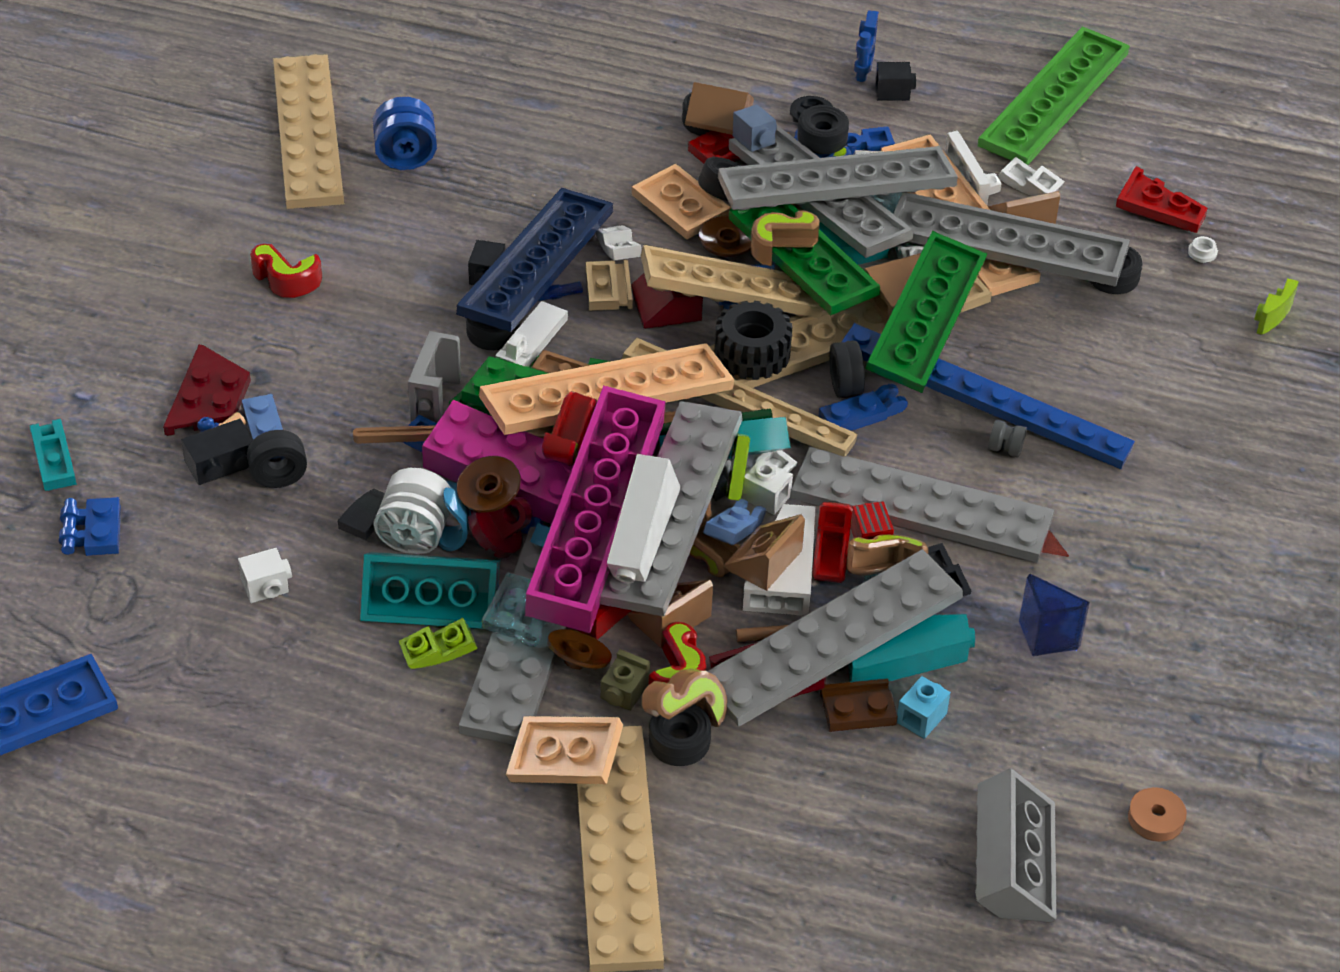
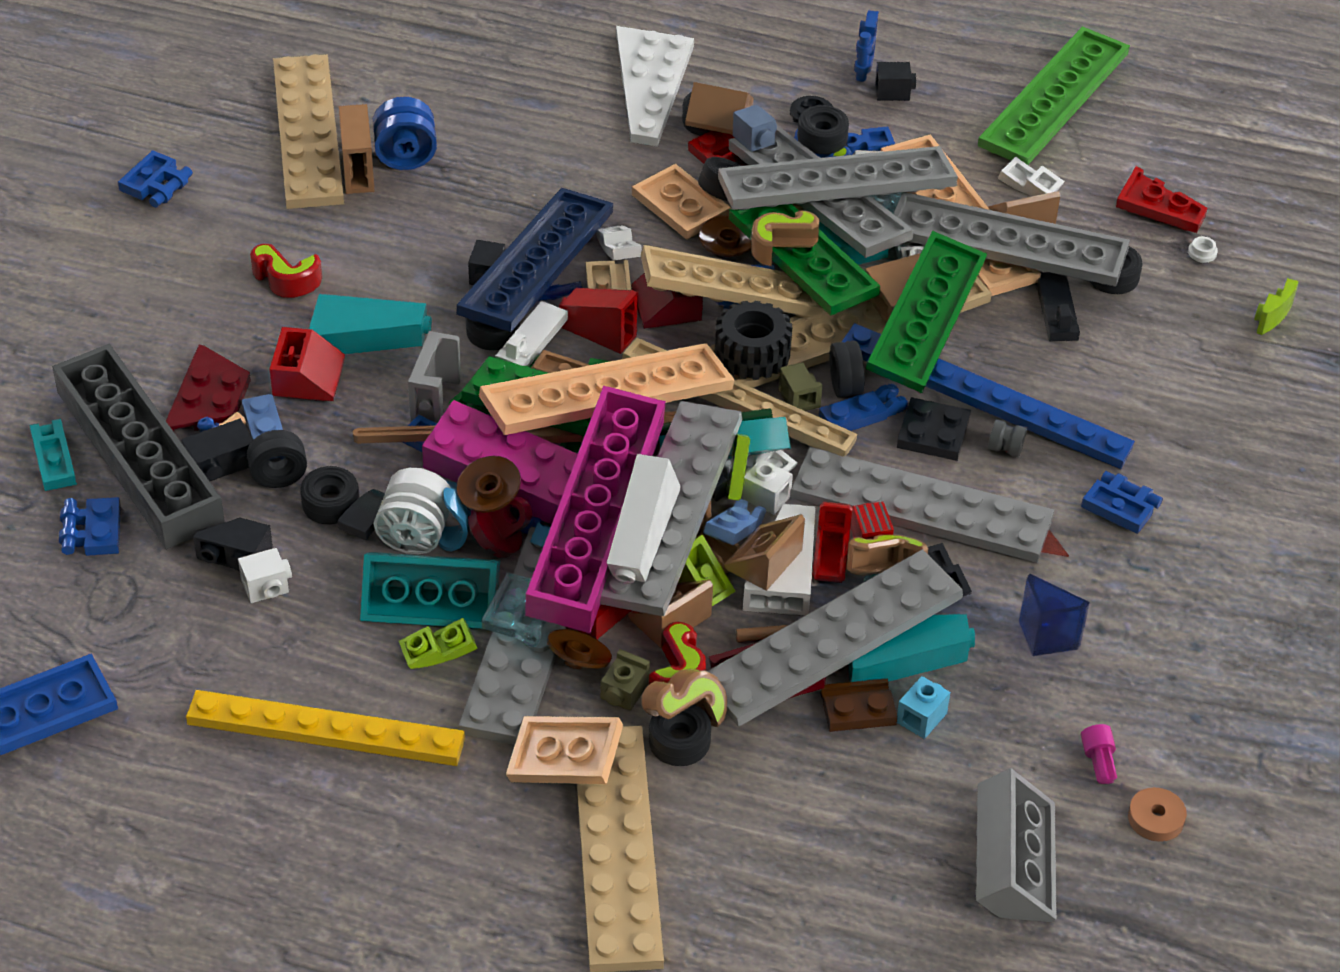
(138, 445): none -> dark grey brick
(148, 176): none -> blue plate
(231, 541): none -> black slope
(305, 366): none -> red slope
(326, 727): none -> yellow plate
(327, 480): none -> black tyre
(356, 149): none -> medium nougat brick
(369, 323): none -> teal slope
(569, 428): red animal -> none
(602, 316): none -> red slope
(651, 76): none -> white wing
(704, 566): none -> lime slope
(800, 387): none -> olive brick
(933, 429): none -> black plate
(966, 163): white hinge -> none
(1057, 307): none -> black hinge
(1100, 746): none -> dark pink piece
(1121, 501): none -> blue plate

